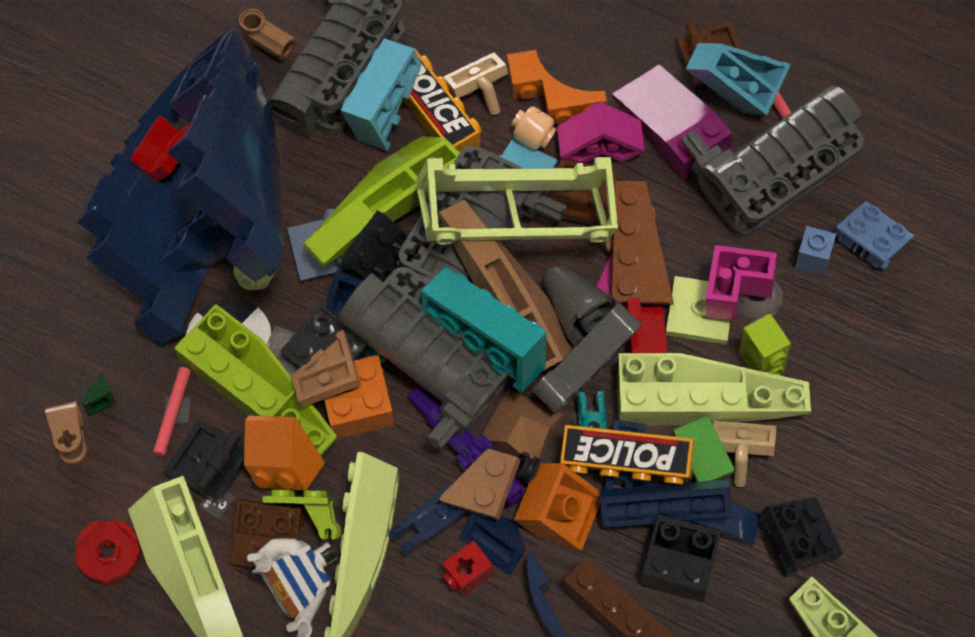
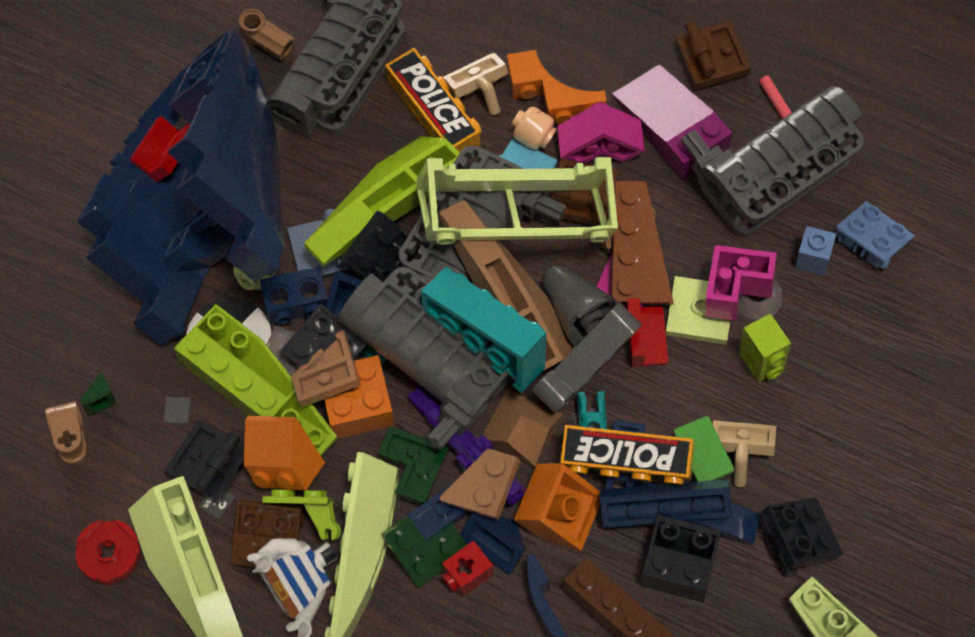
(171, 412): coral bar -> none
(293, 288): none -> dark blue brick
(379, 93): medium azure wedge -> none
(420, 461): none -> dark green plate
(422, 557): none -> dark green plate
(527, 467): black bush -> none
(684, 388): yellowish green wedge -> none
(739, 76): medium azure wedge -> none

